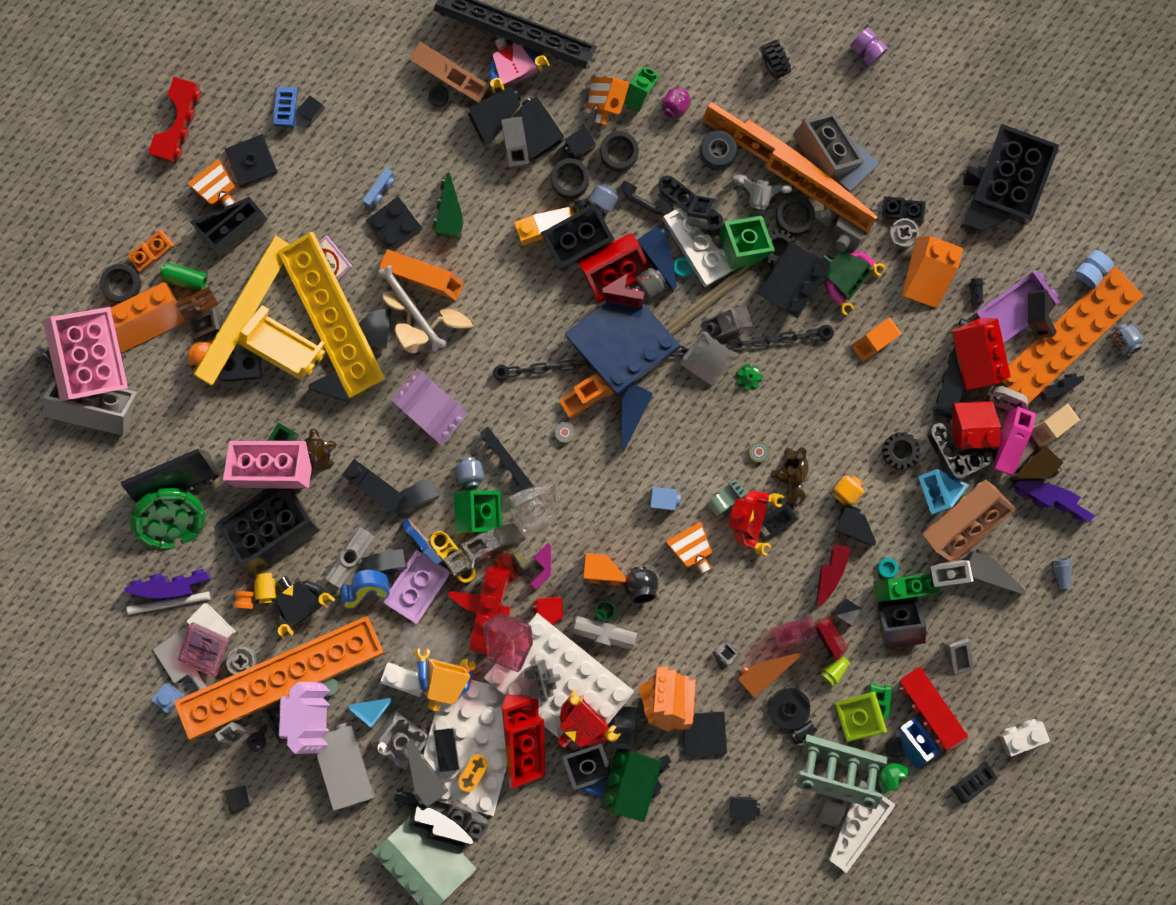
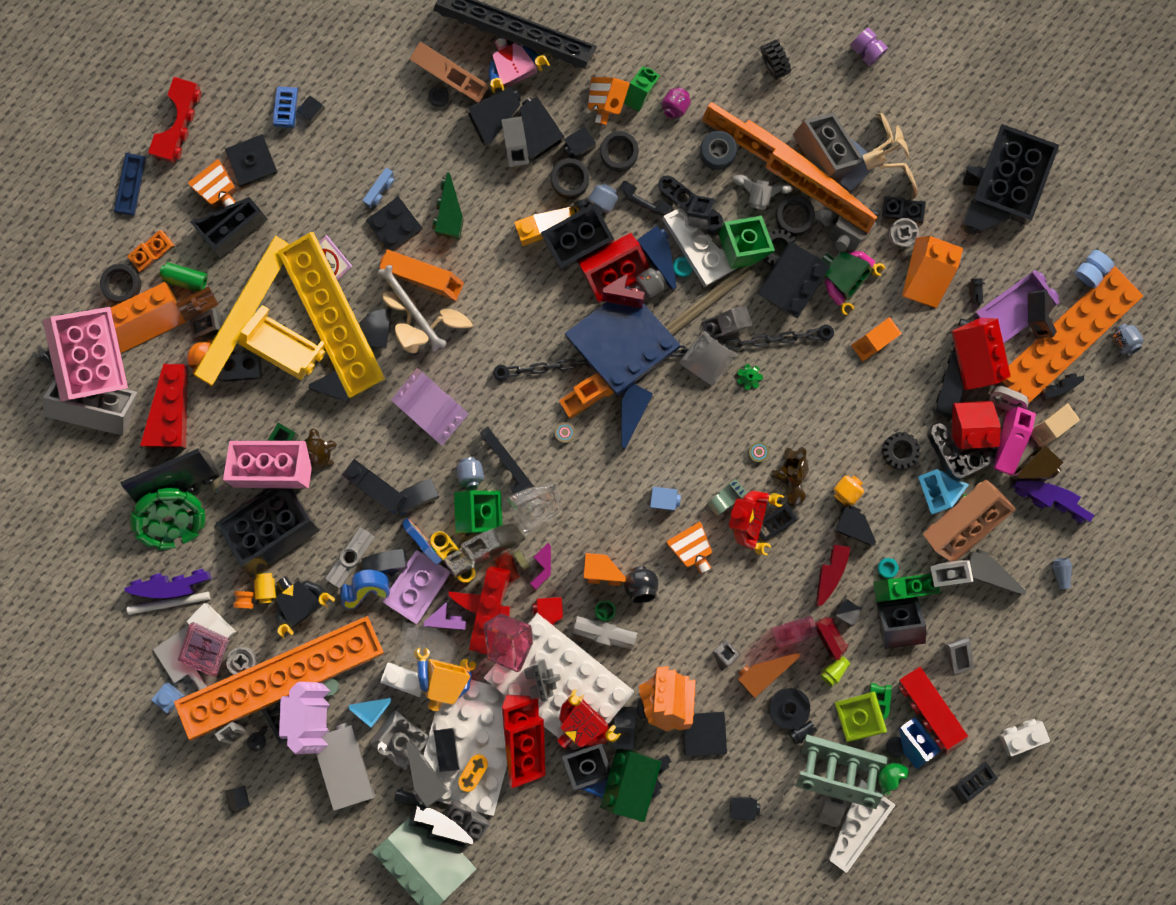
(130, 184): none -> dark blue tile
(168, 412): none -> red wedge
(439, 619): none -> medium lavender slope
(877, 156): none -> tan plant

